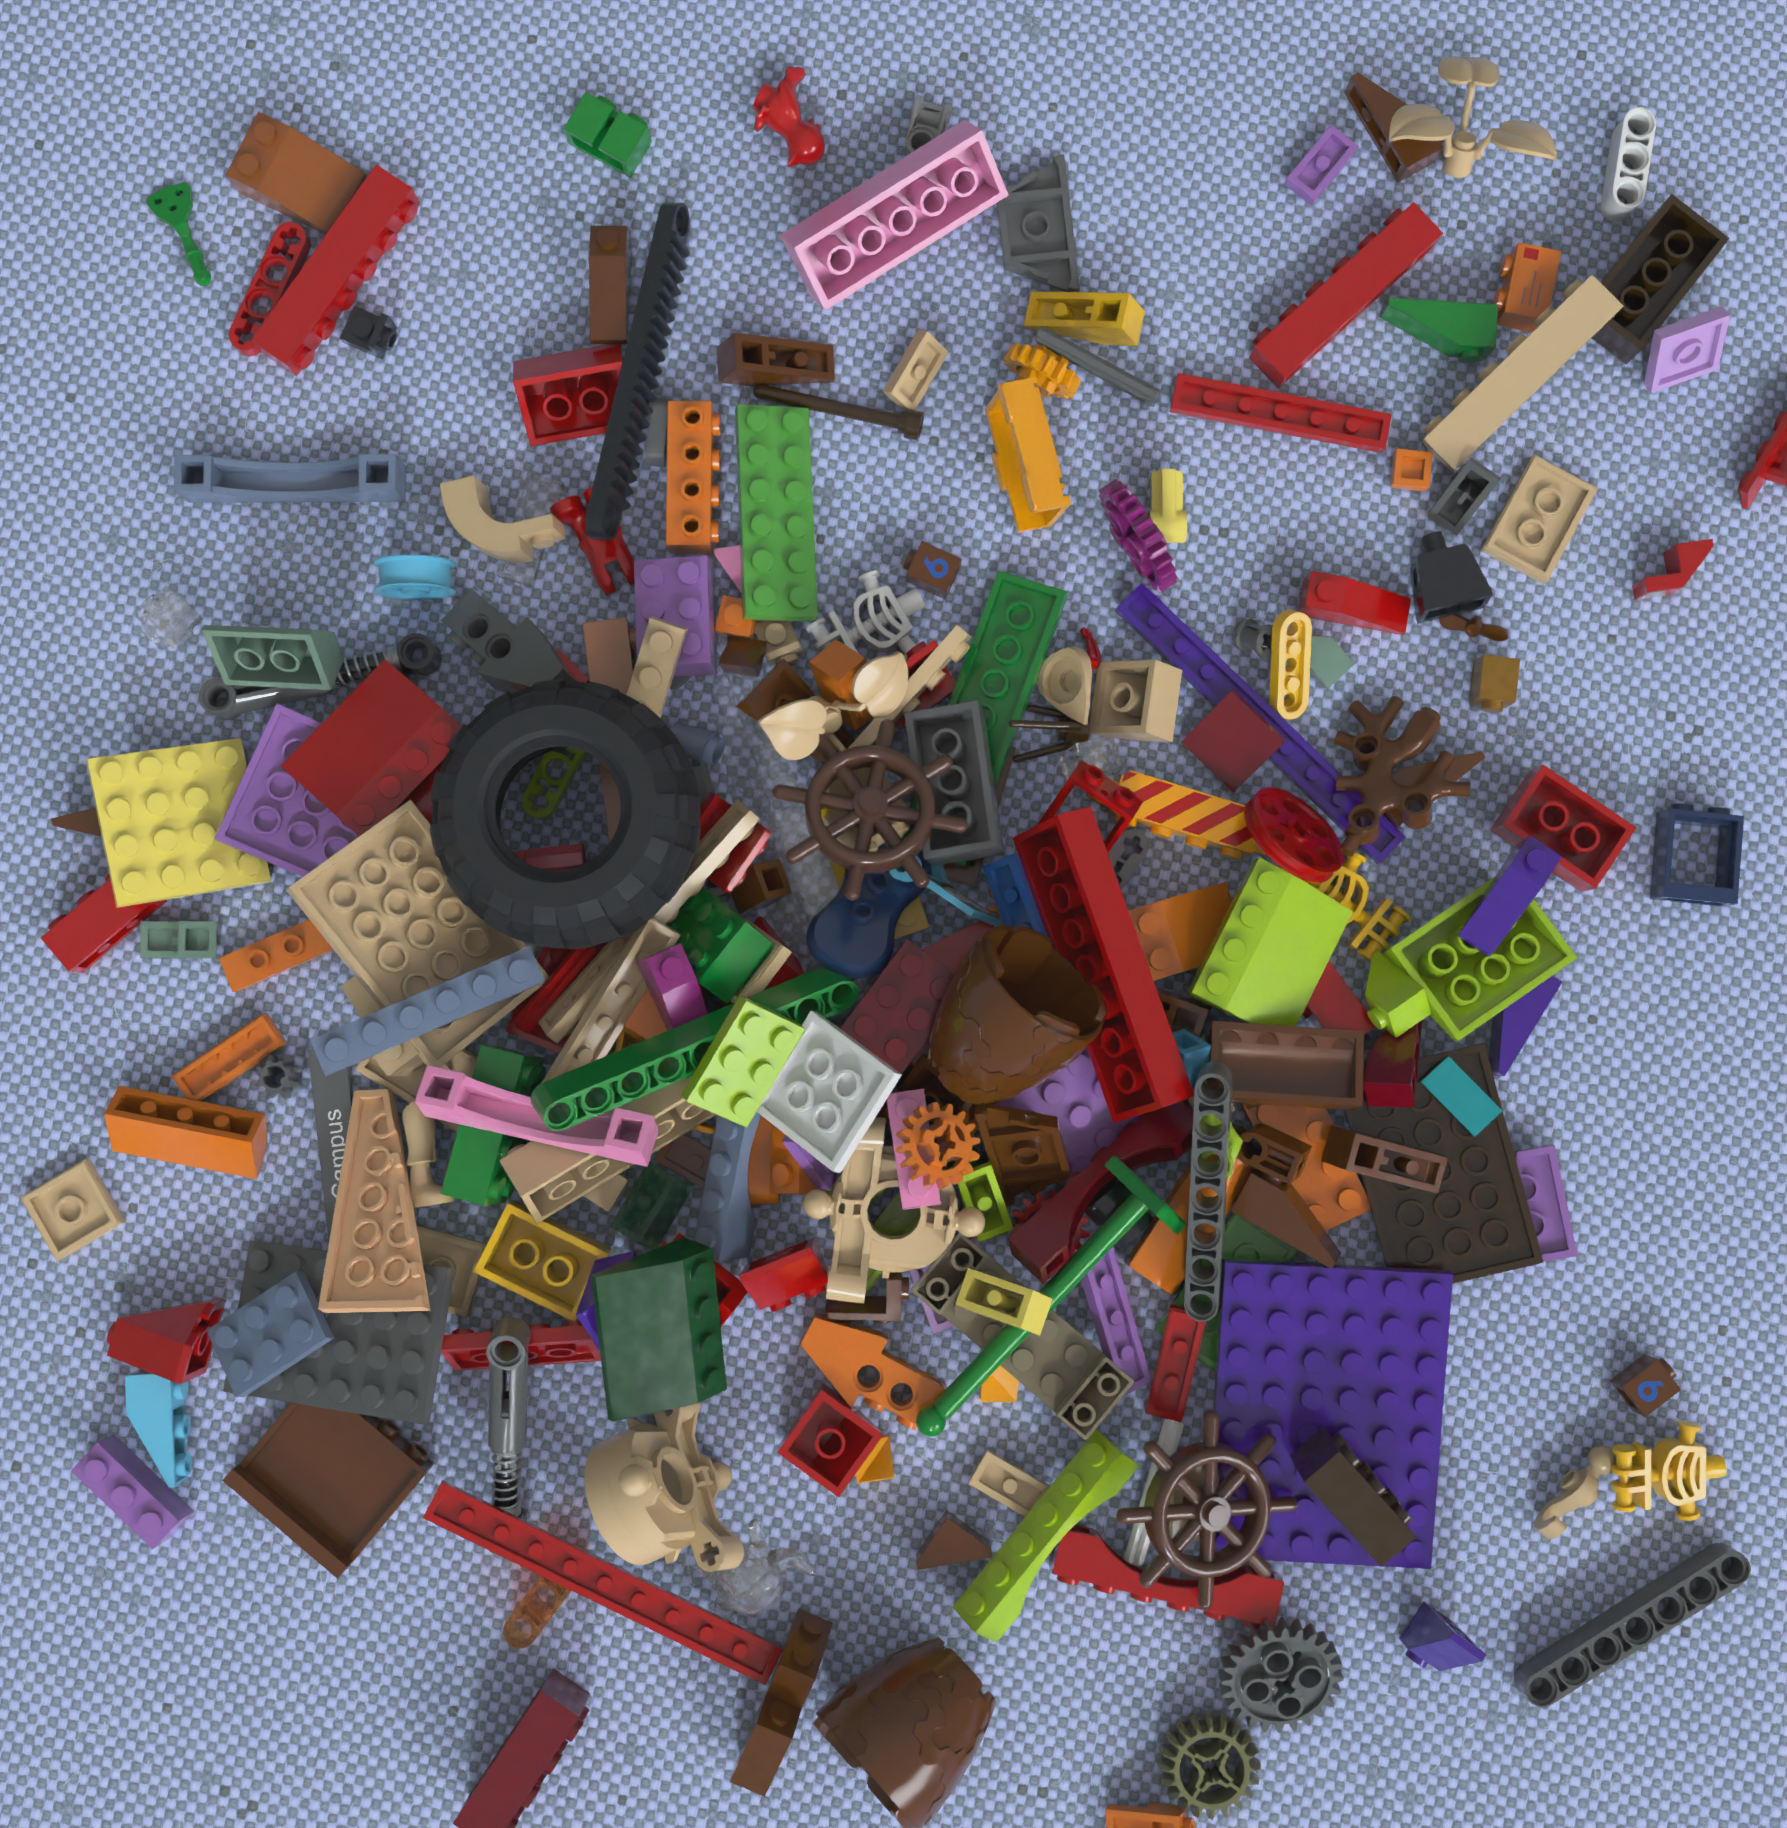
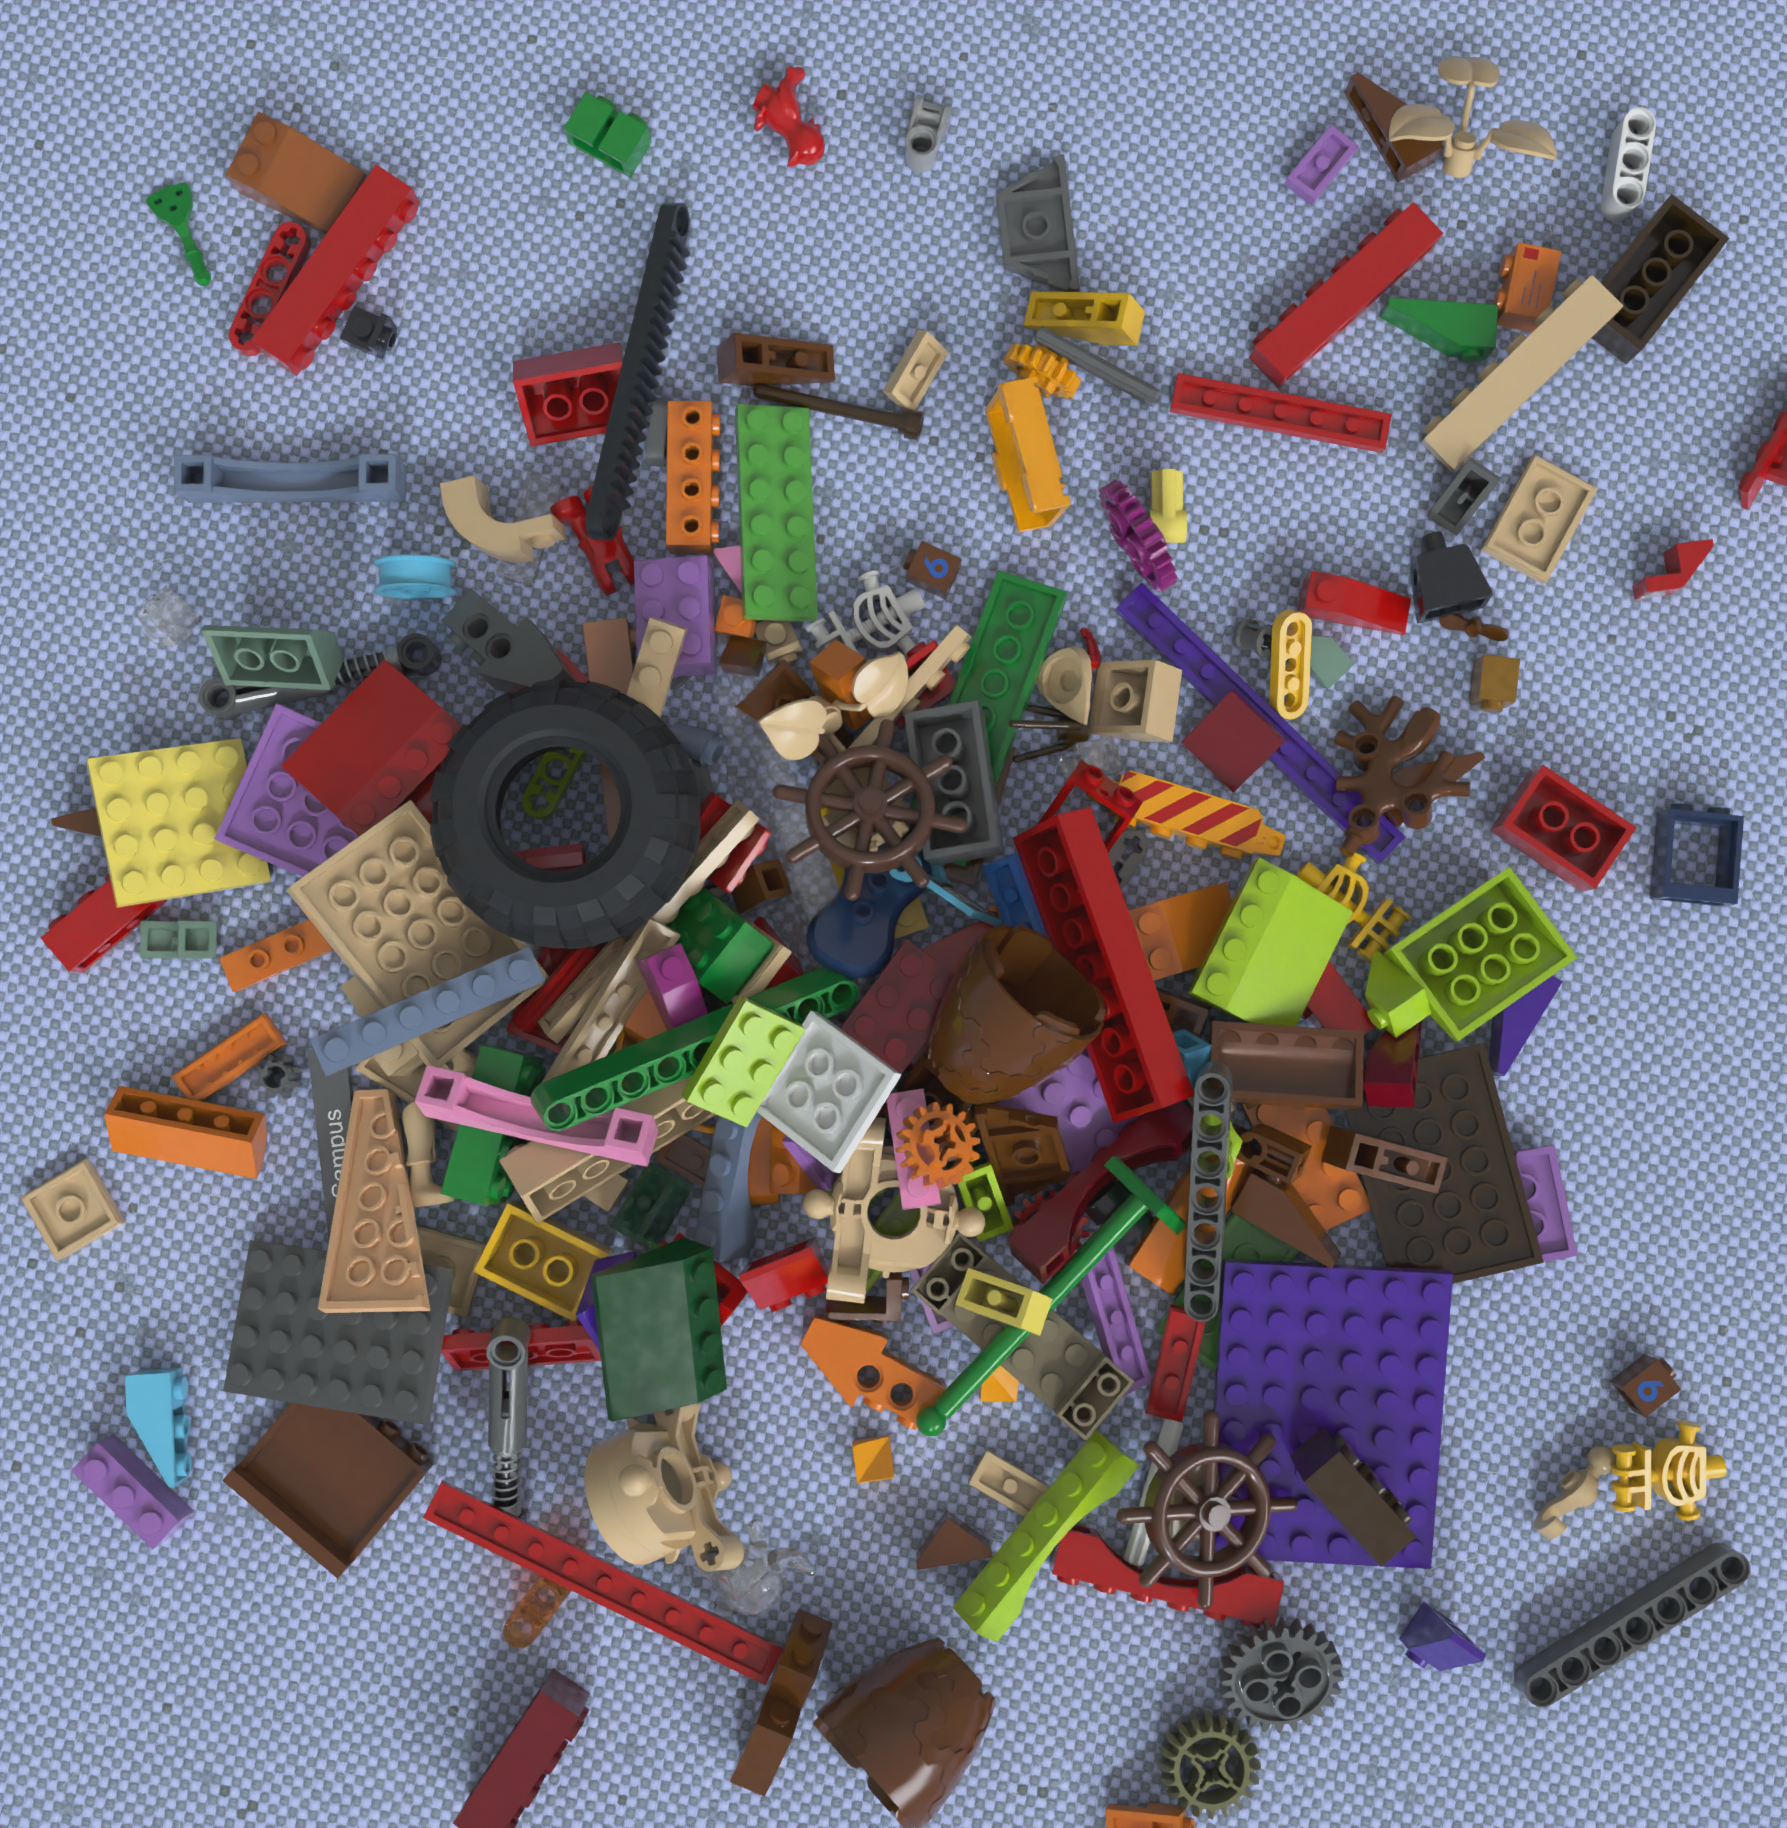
(167, 1340): red slope -> none
(270, 1334): sand blue plate -> none
(609, 284): reddish brown slope -> none
(829, 1440): red slope -> none
(895, 214): bright pink brick -> none
(1293, 835): red wedge -> none
(1411, 470): orange plate -> none
(1460, 1096): teal tile -> none
(1509, 894): dark purple slope -> none
(1686, 349): lavender plate -> none

